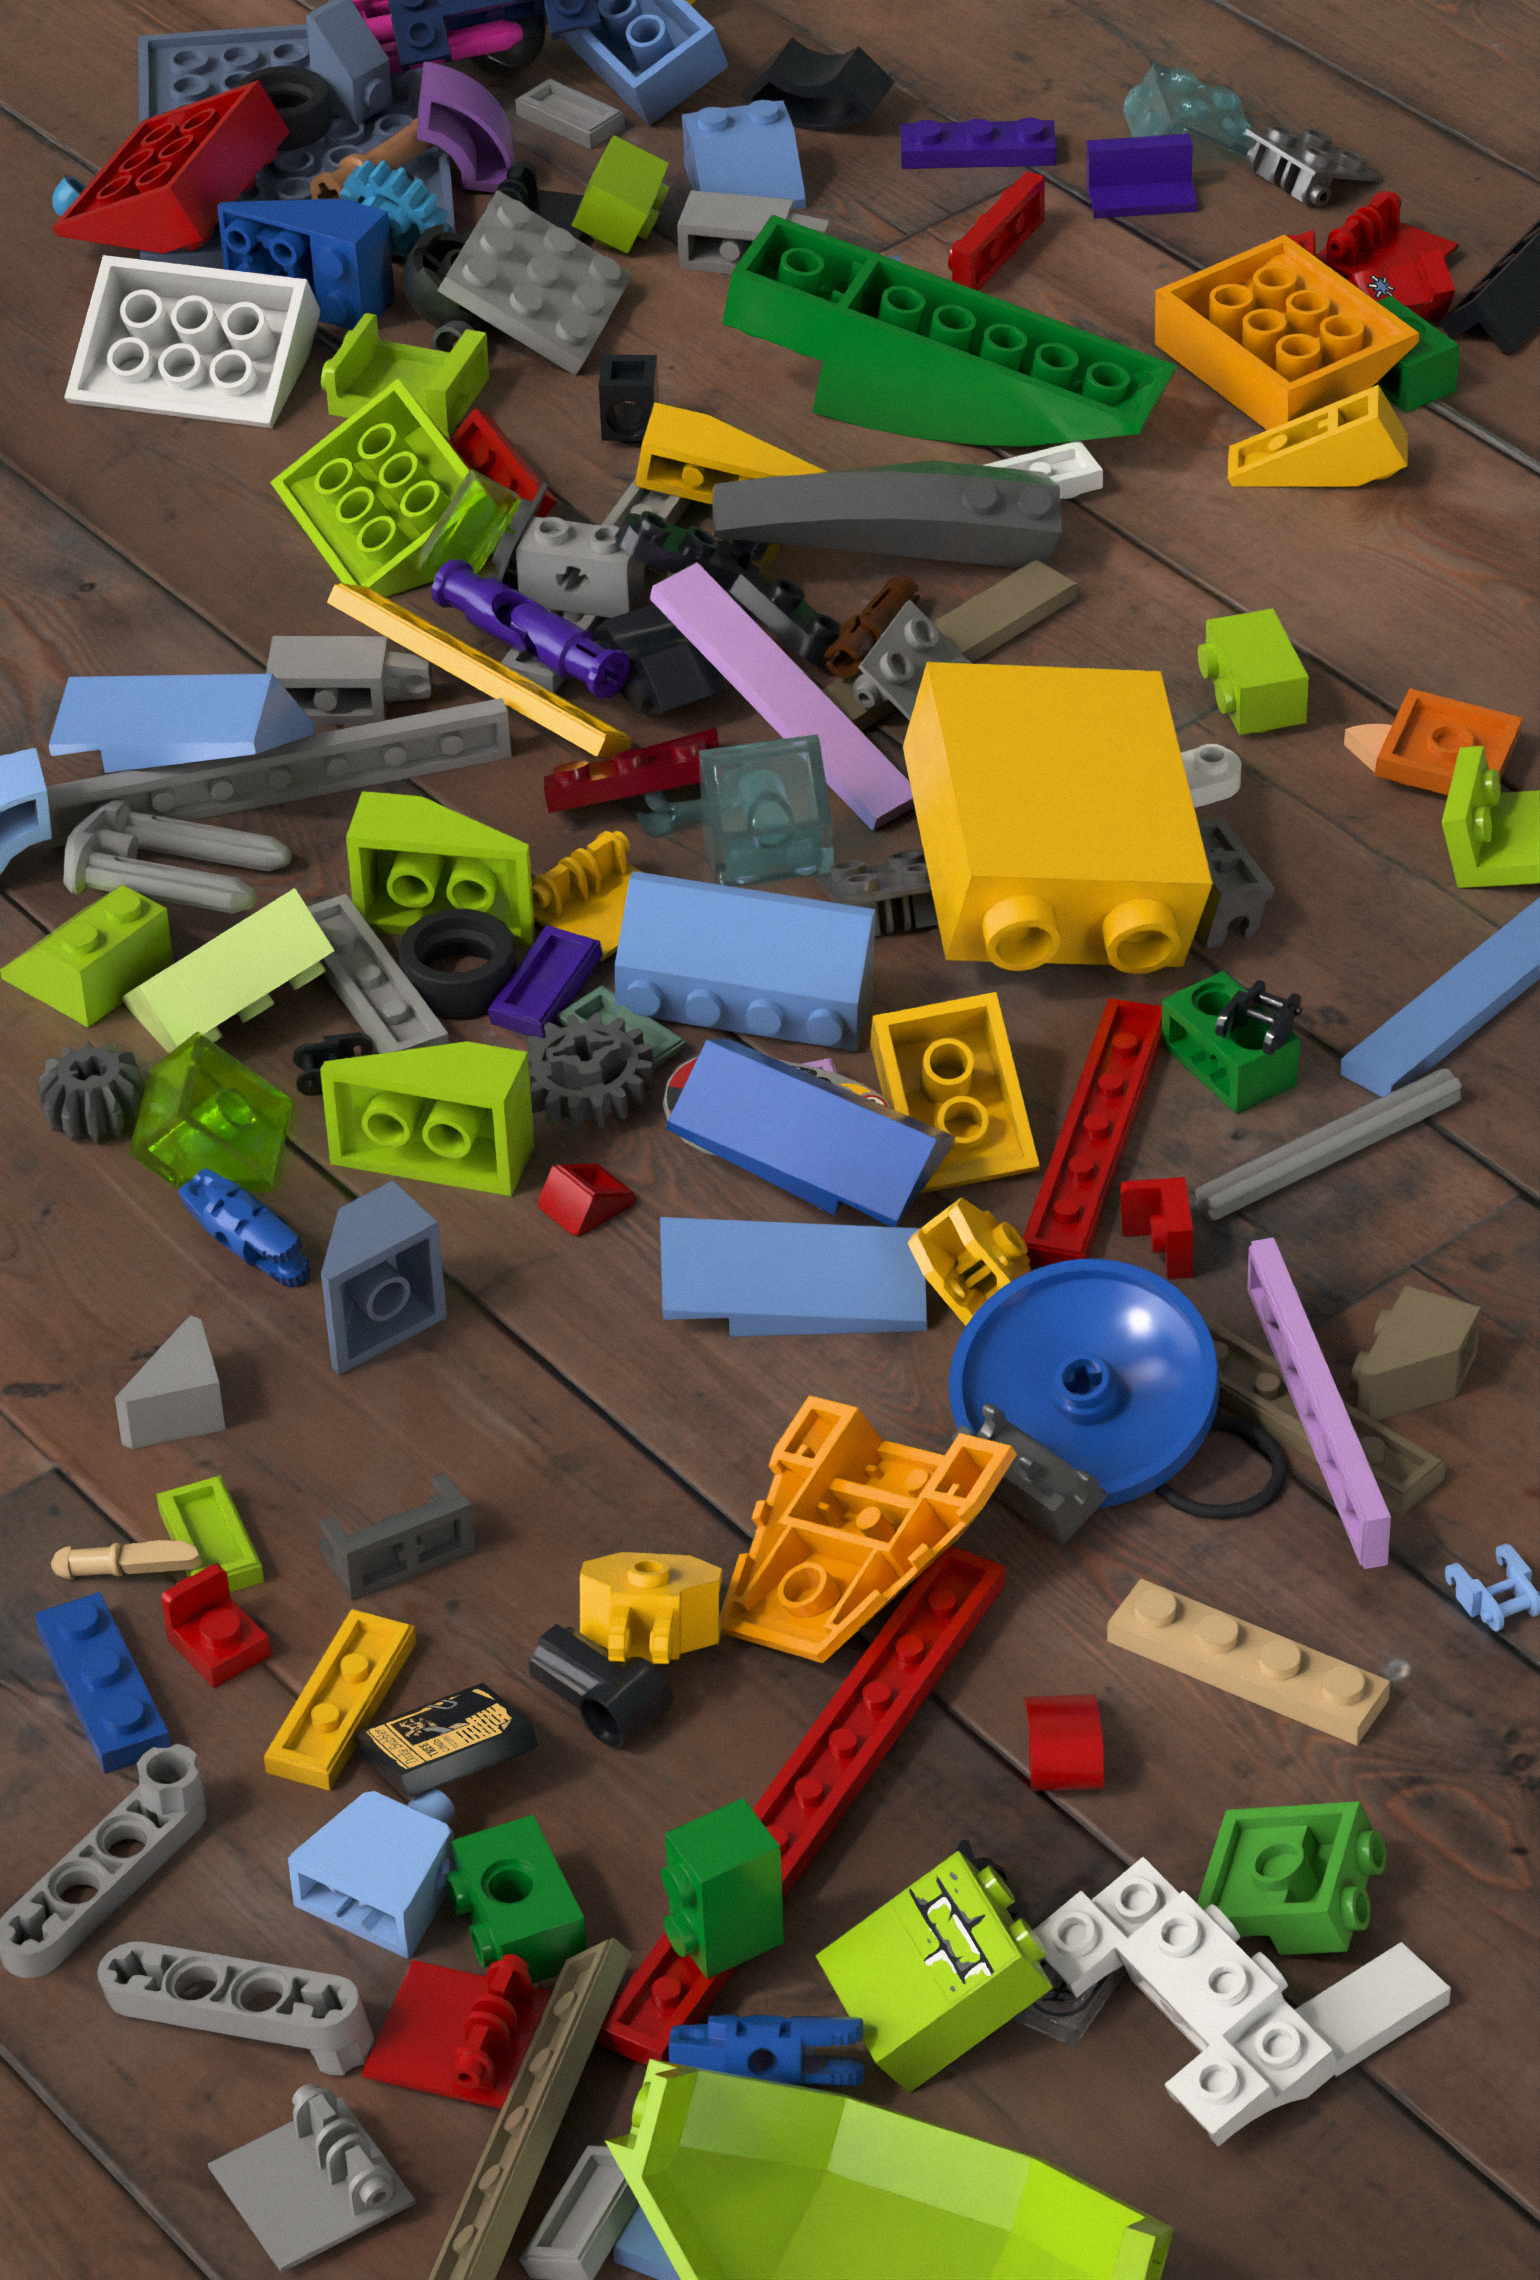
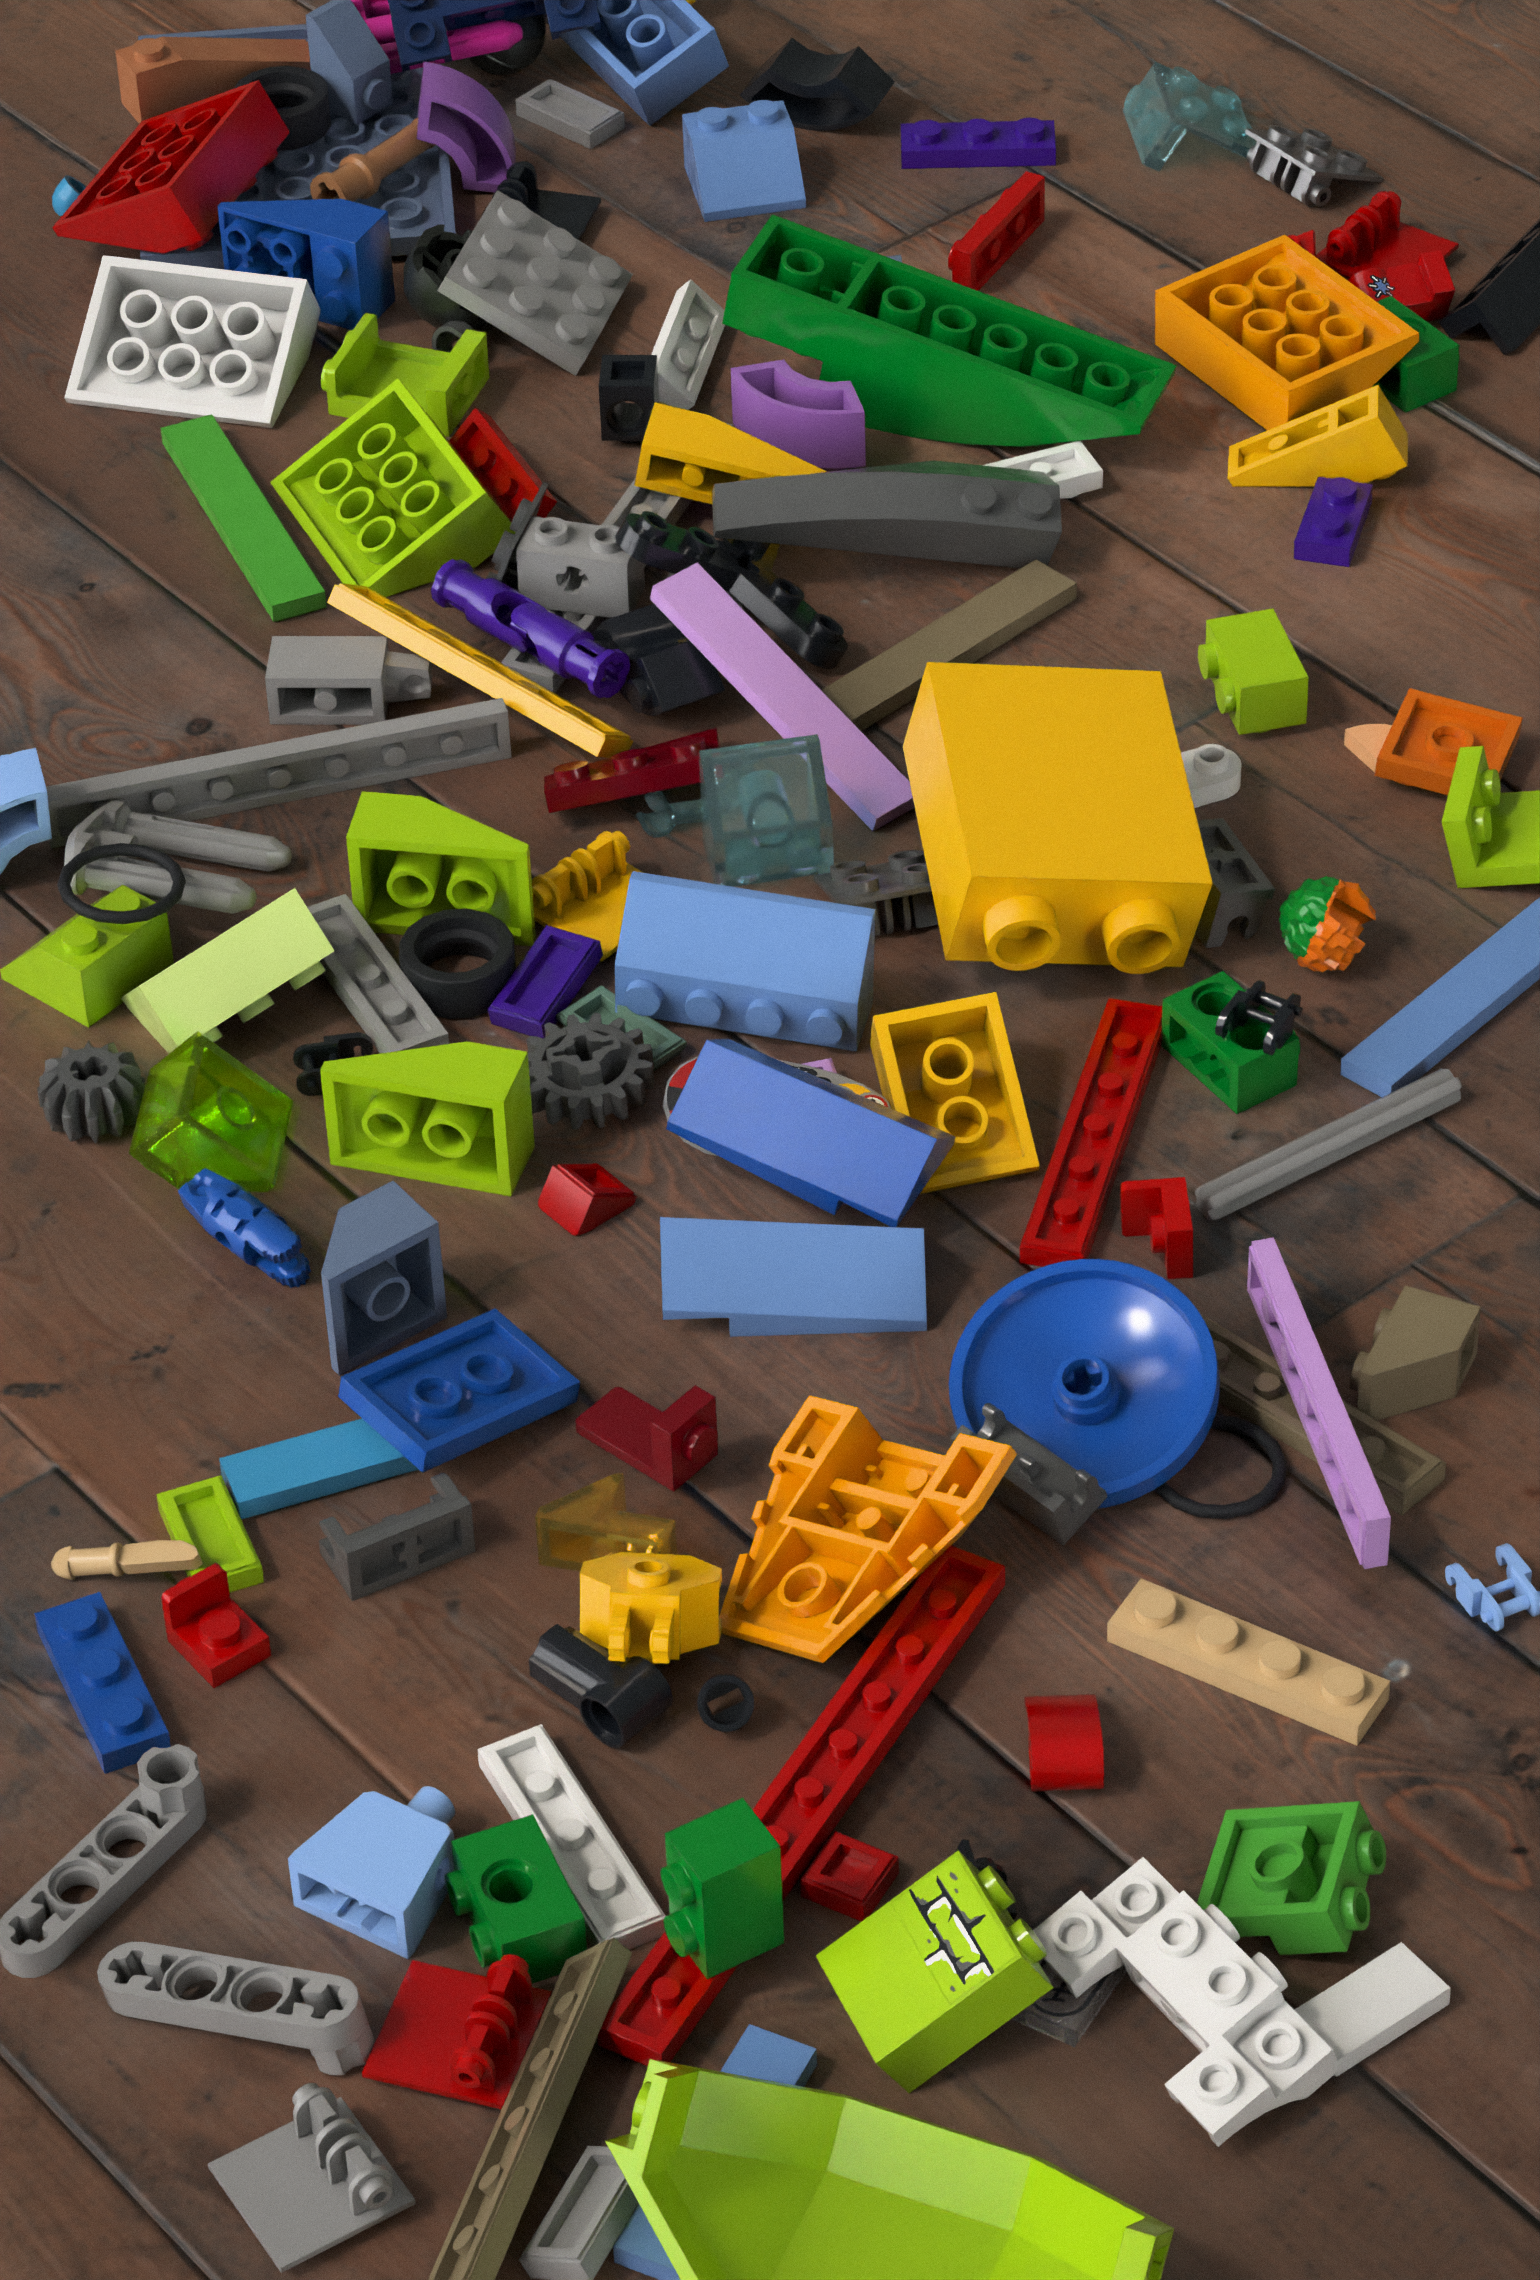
(121, 917): none -> black piece
(173, 1392): light grey slope -> none
(175, 718): medium blue slope -> none
(183, 70): none -> nougat slope
(243, 518): none -> bright green tile
(309, 1467): none -> dark azure tile
(340, 1699): yellow tile -> none
(408, 202): dark azure gear -> none
(446, 1740): tile -> none
(458, 1390): none -> blue plate
(469, 525): clear neon green tile -> none
(537, 1781): none -> white tile
(596, 1525): none -> clear yellow slope
(622, 196): lime brick -> none
(659, 1444): none -> dark red bracket
(687, 345): none -> white plate
(722, 226): light grey hinge -> none
(732, 1716): none -> black hinge
(736, 2045): blue hinge -> none
(800, 414): none -> medium lavender brick
(849, 1876): none -> red tile
(864, 630): reddish brown pin -> none
(899, 660): light grey hinge -> none
(968, 1256): yellow hinge -> none
(1140, 176): dark purple panel -> none
(1324, 923): none -> piece
(1333, 521): none -> dark purple plate

